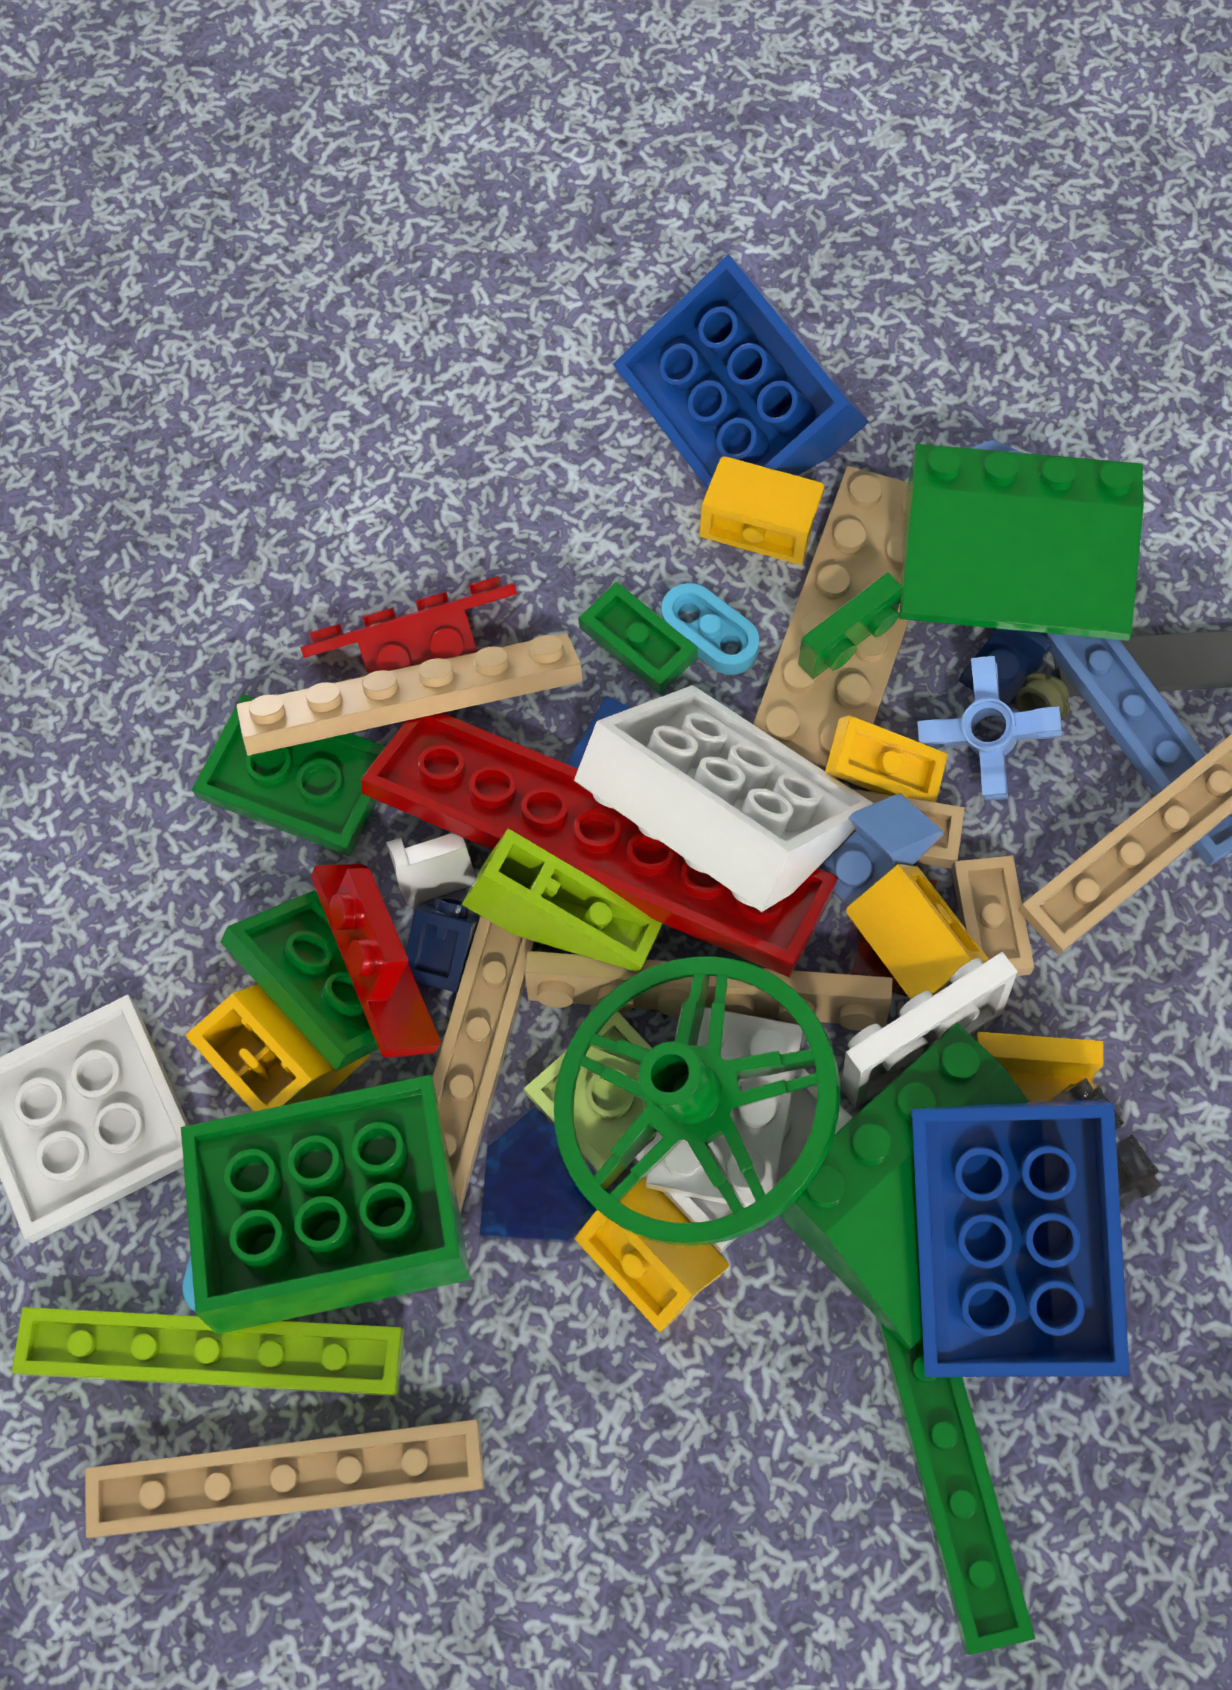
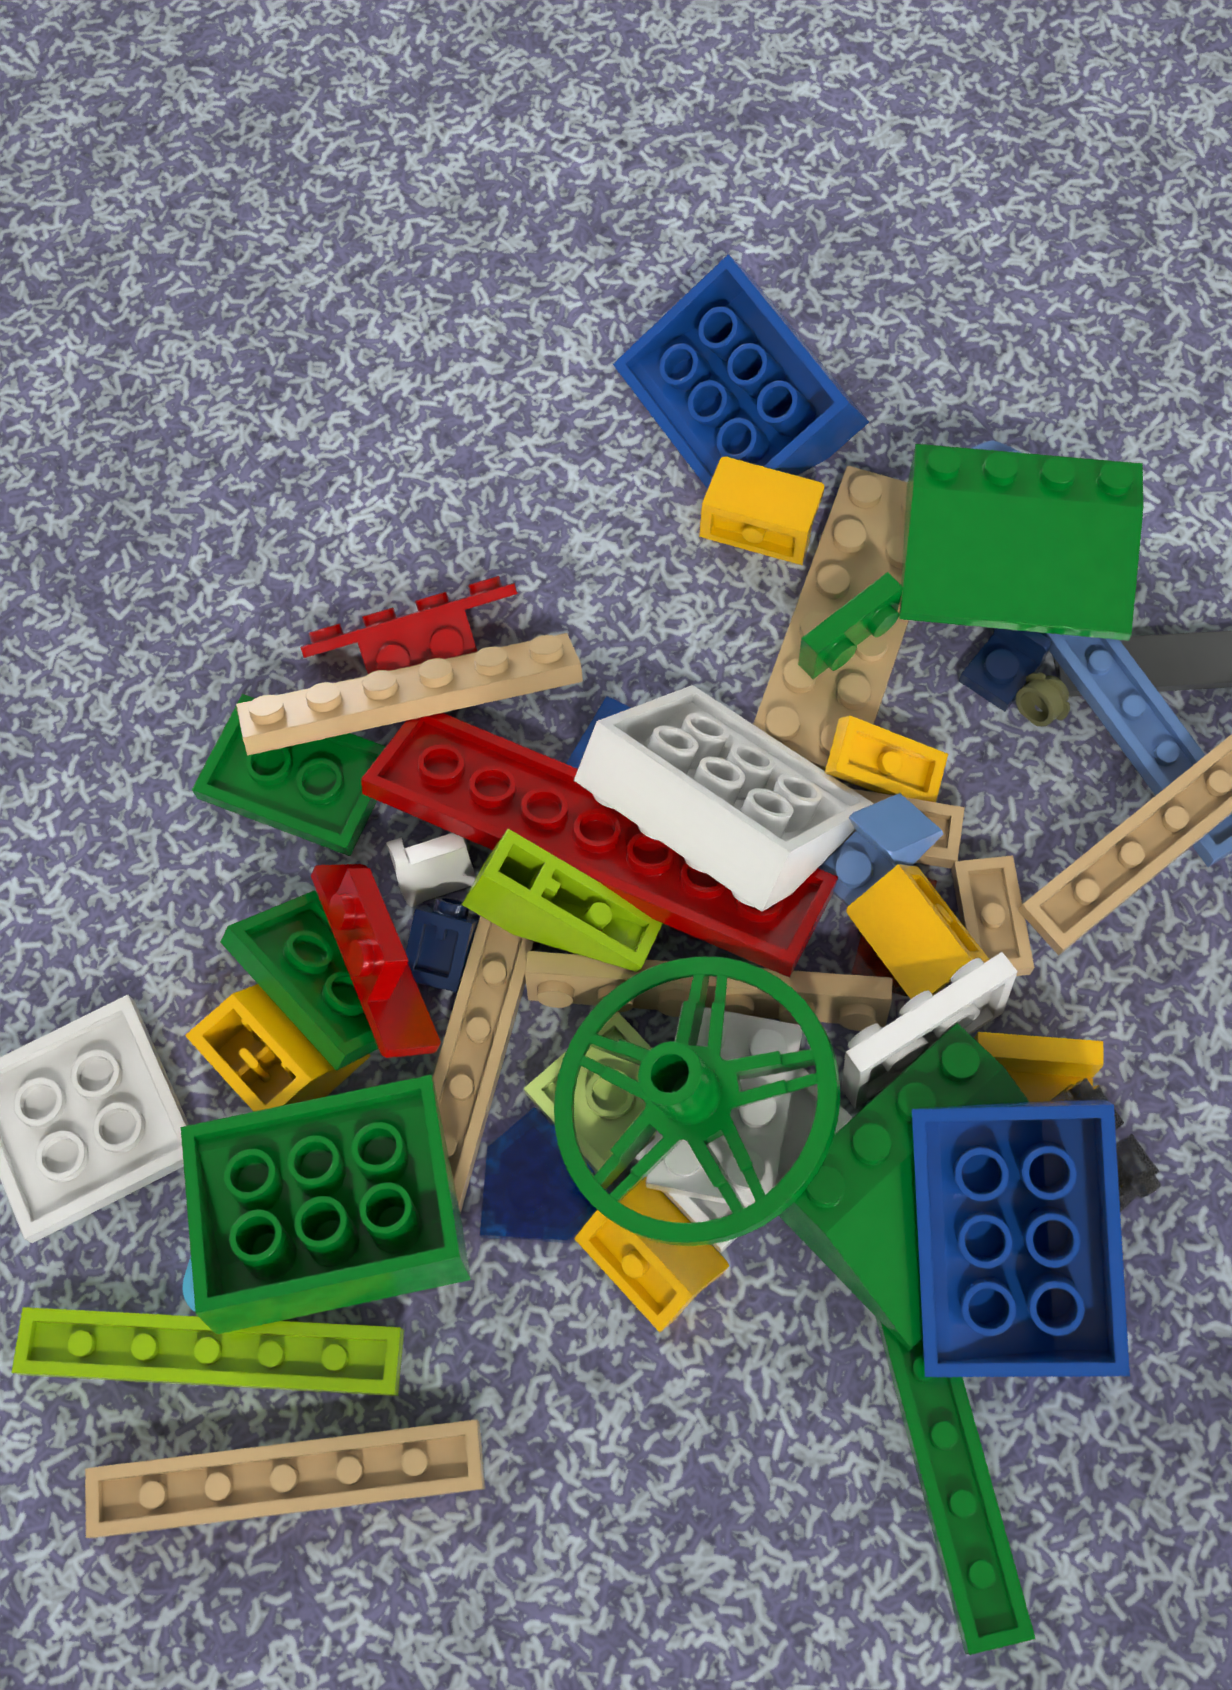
(638, 637): green plate -> none
(715, 627): medium azure plate -> none
(1032, 724): light blue pin -> none

